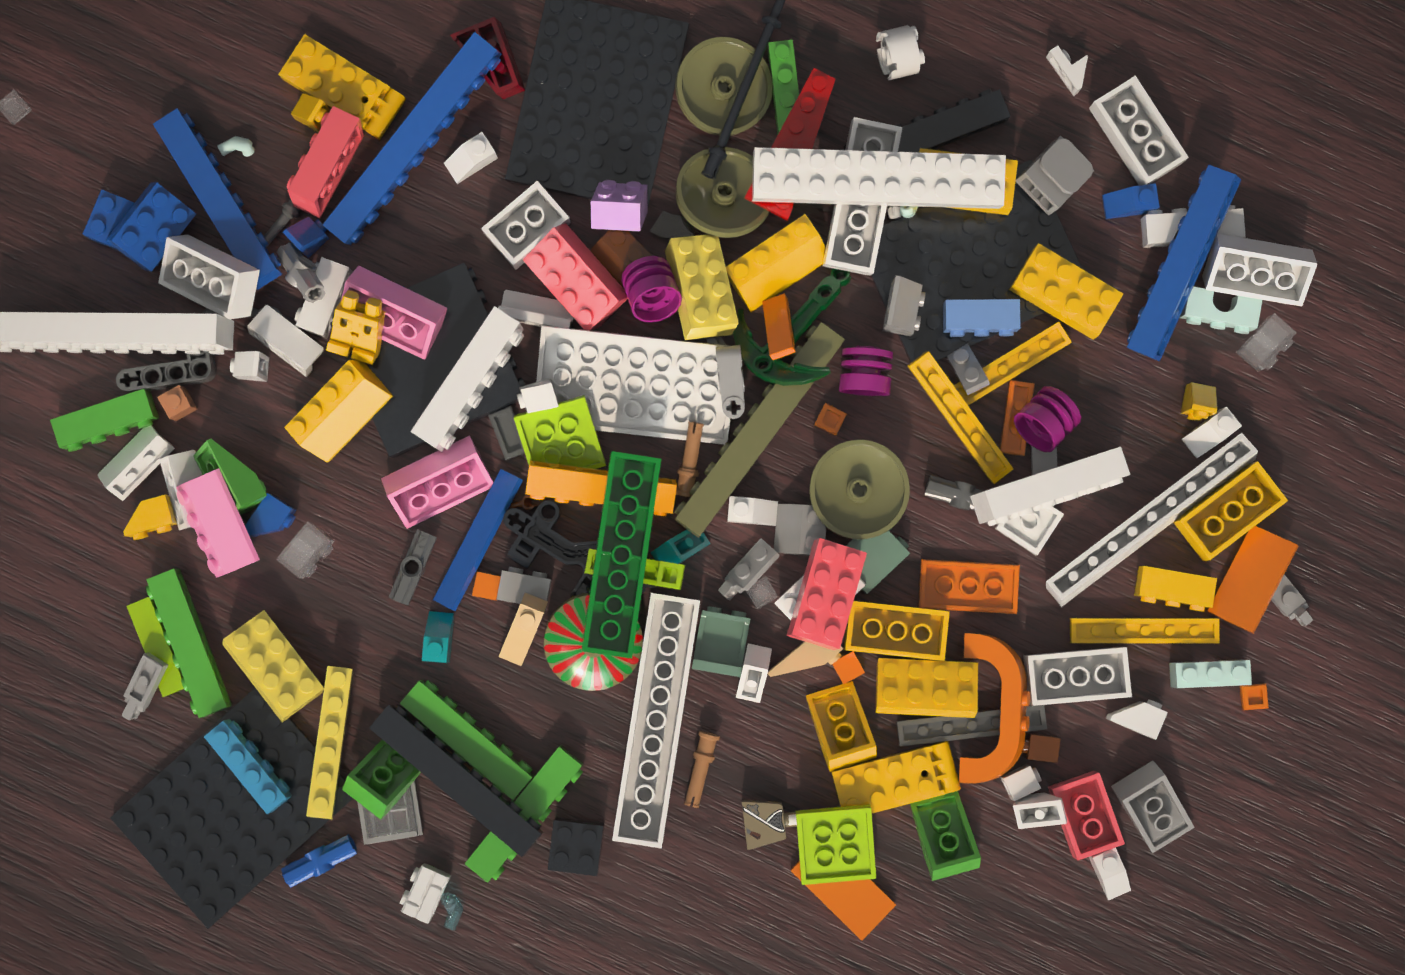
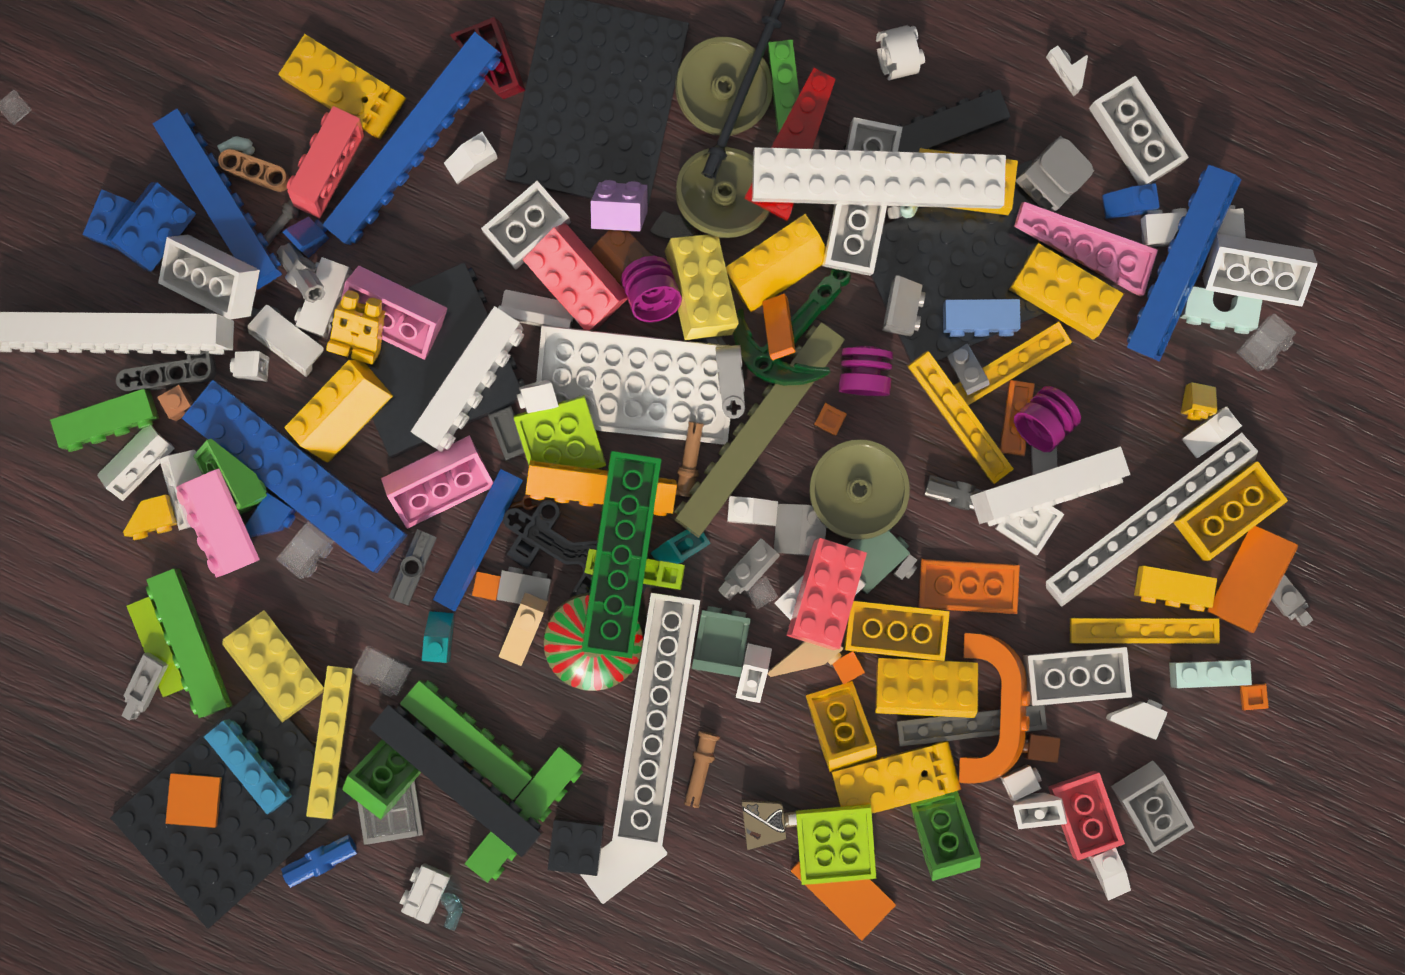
(193, 800): none -> orange tile
(246, 162): none -> medium nougat beam
(295, 476): none -> blue brick
(310, 111): yellow slope -> none
(382, 671): none -> clear brick
(620, 866): none -> white sticker
(906, 568): none -> light grey plate
(1101, 251): none -> bright pink wing

